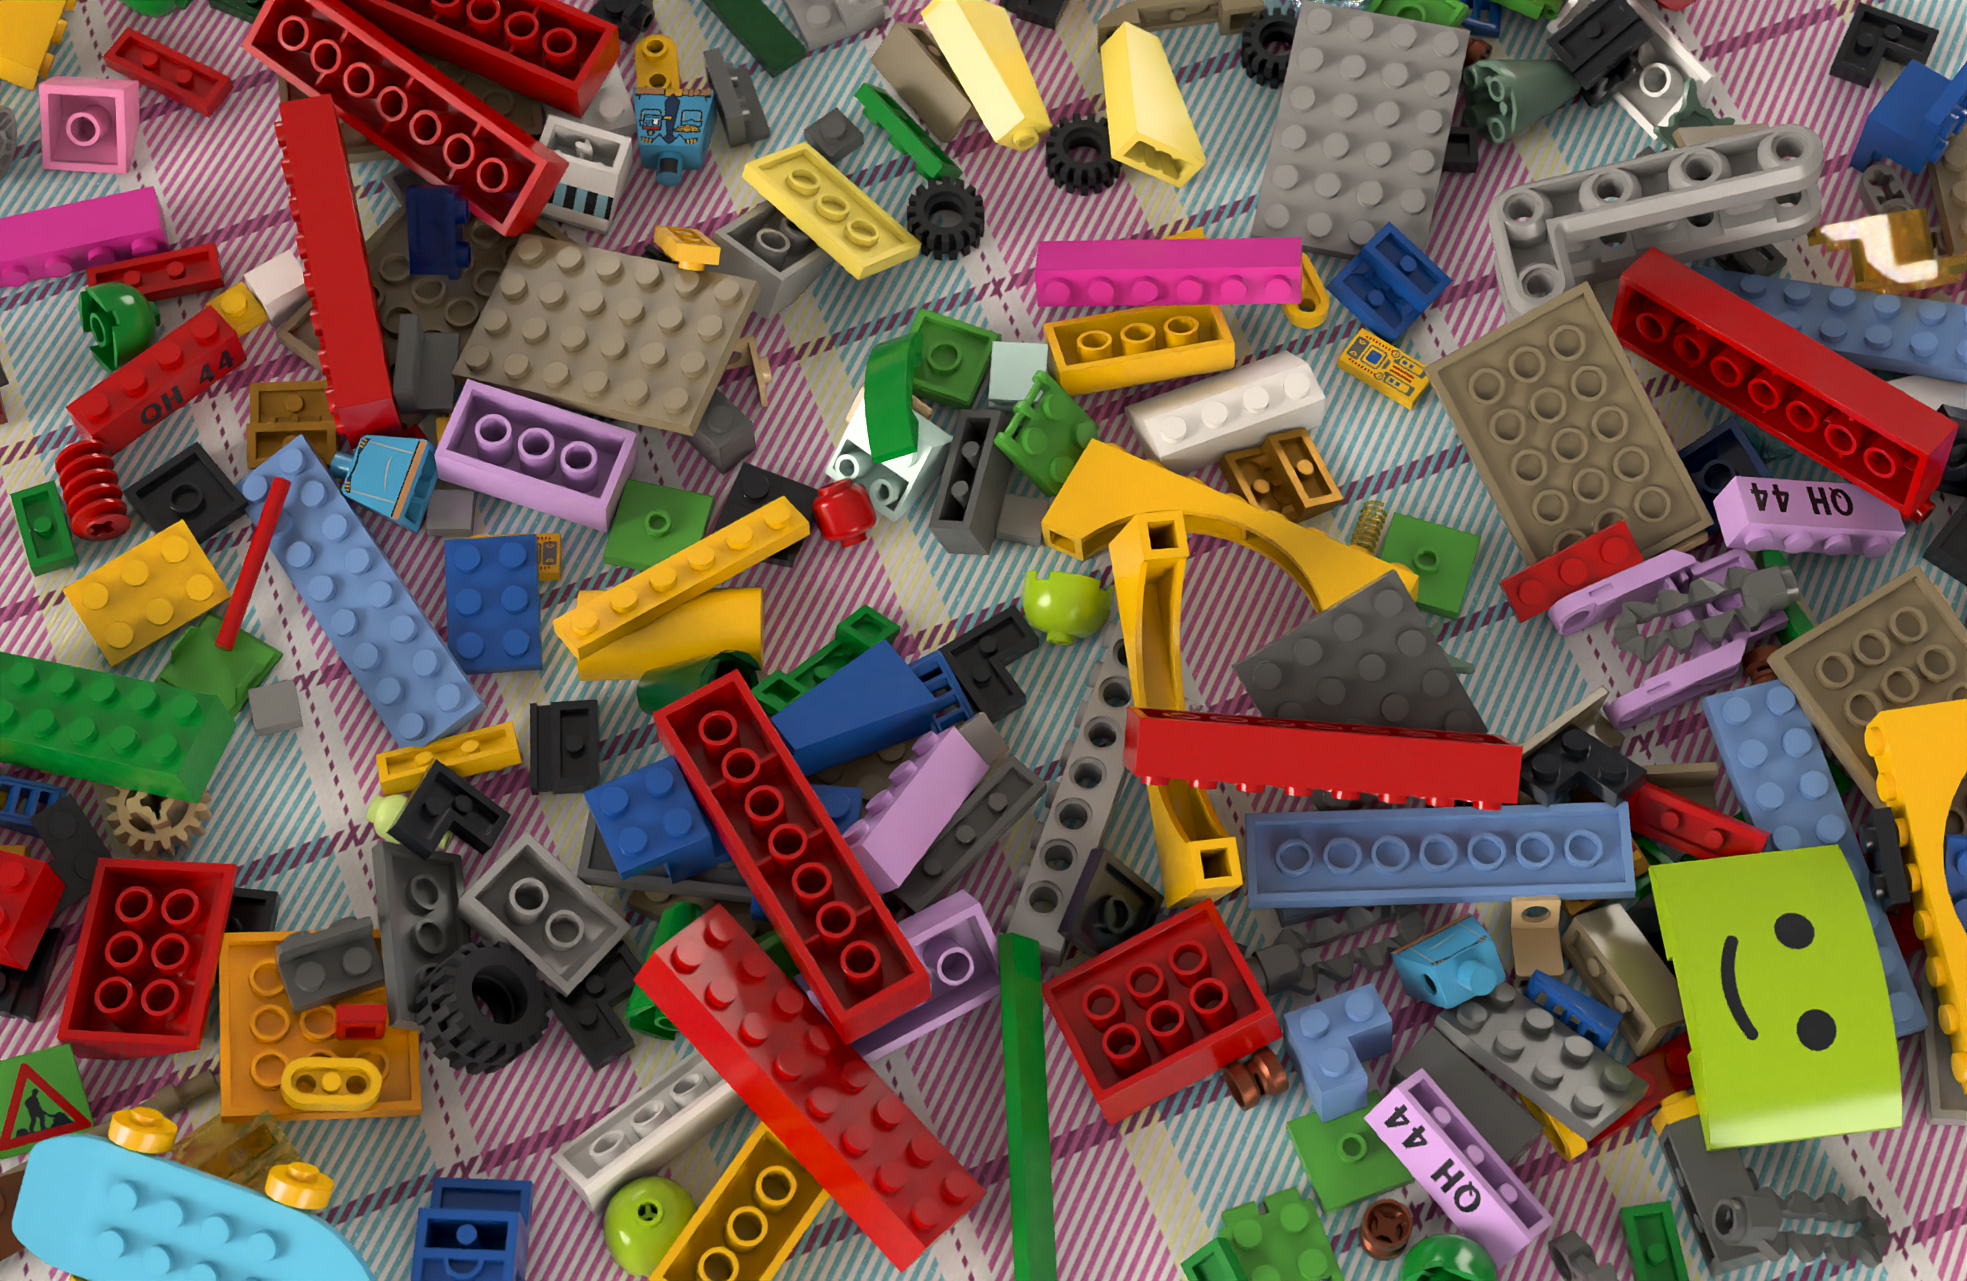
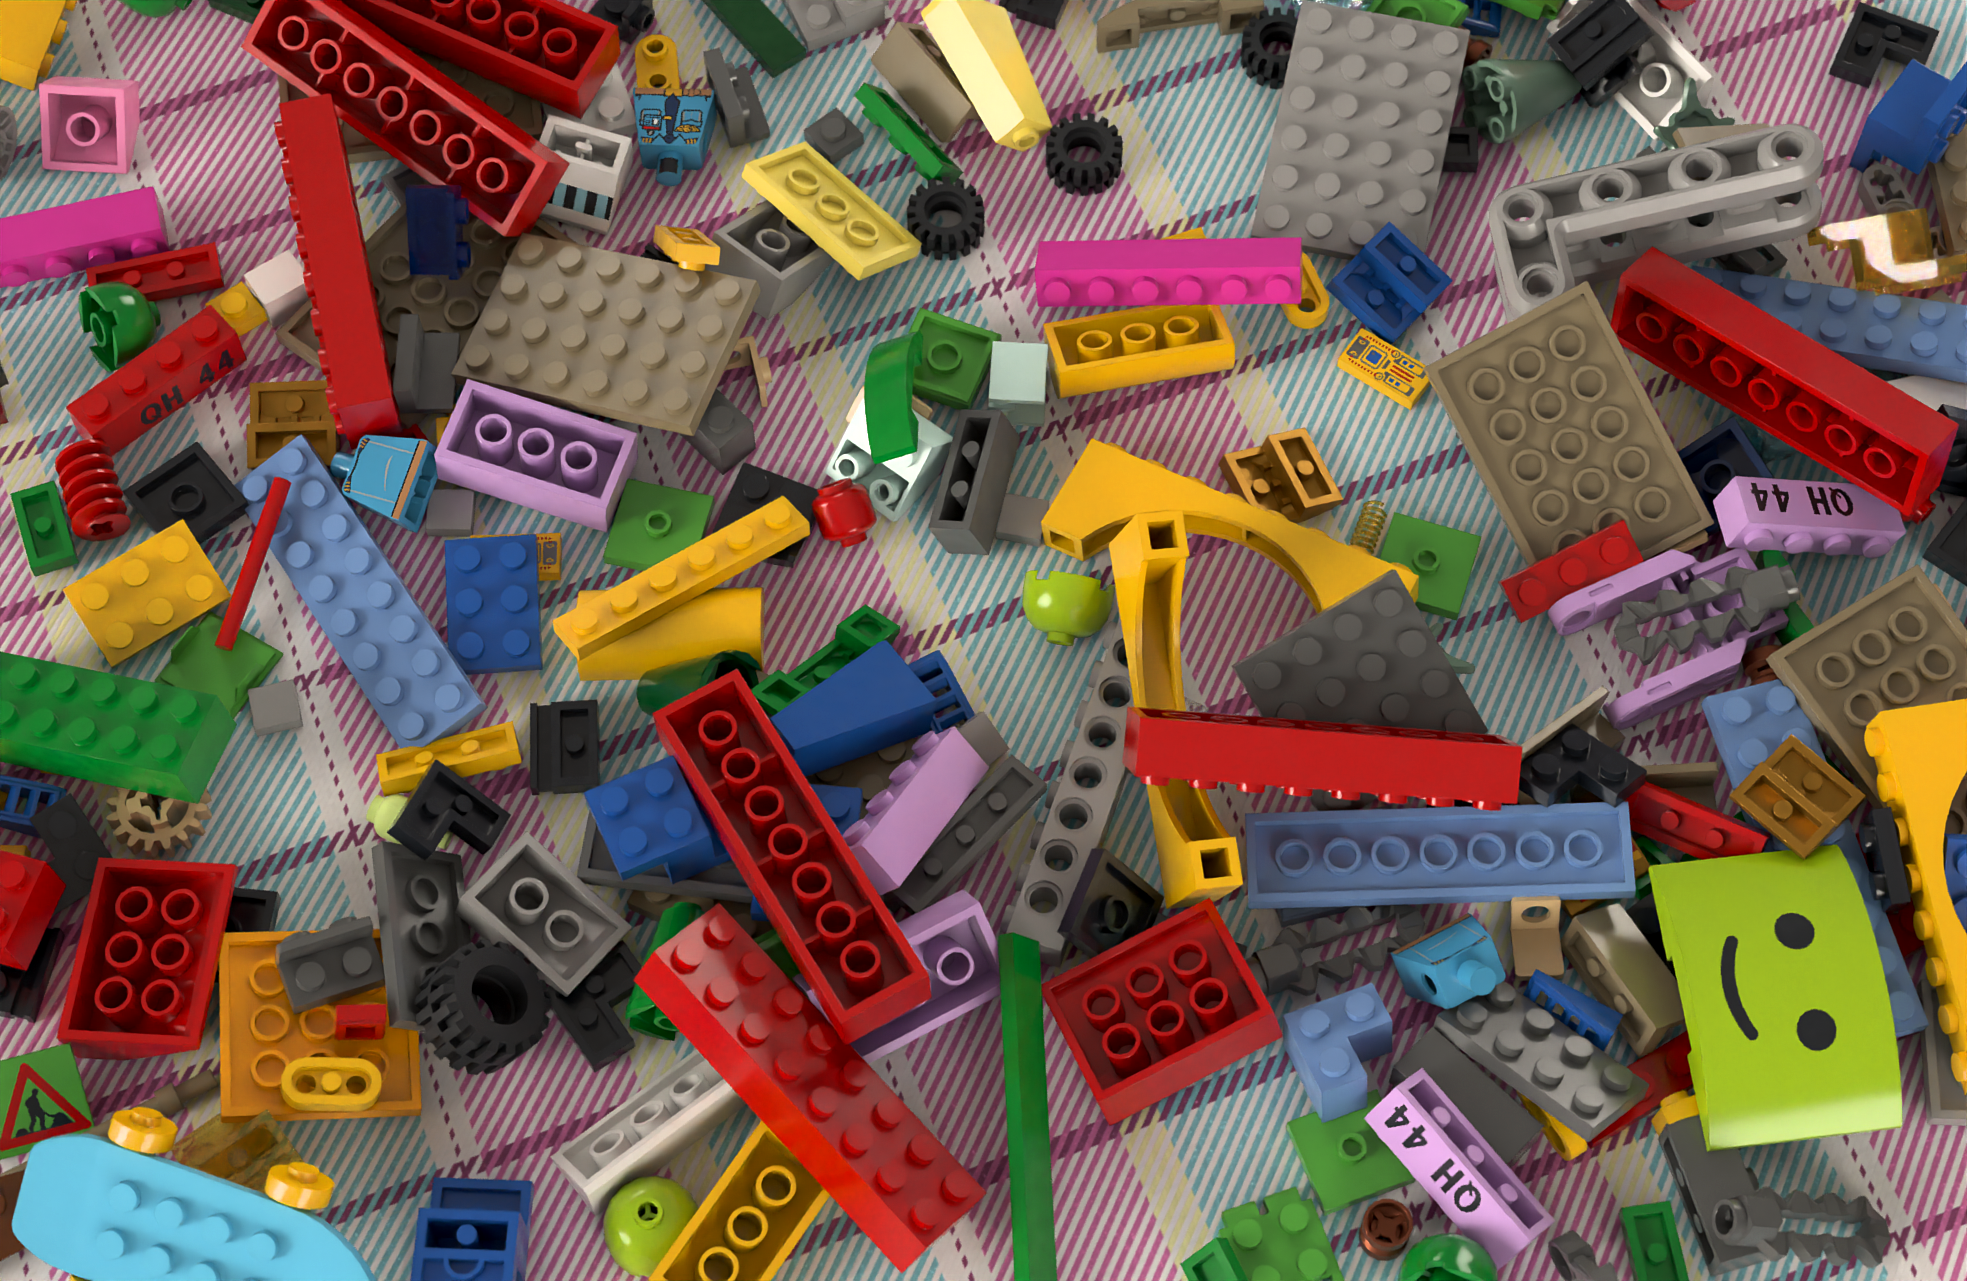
(168, 72): red plate -> none
(981, 658): black plate -> none
(1050, 437): bright green plate -> none
(1146, 109): light yellow slope -> none
(1227, 412): white slope -> none
(1255, 1078): copper wheel -> none
(1797, 797): none -> pearl gold slope

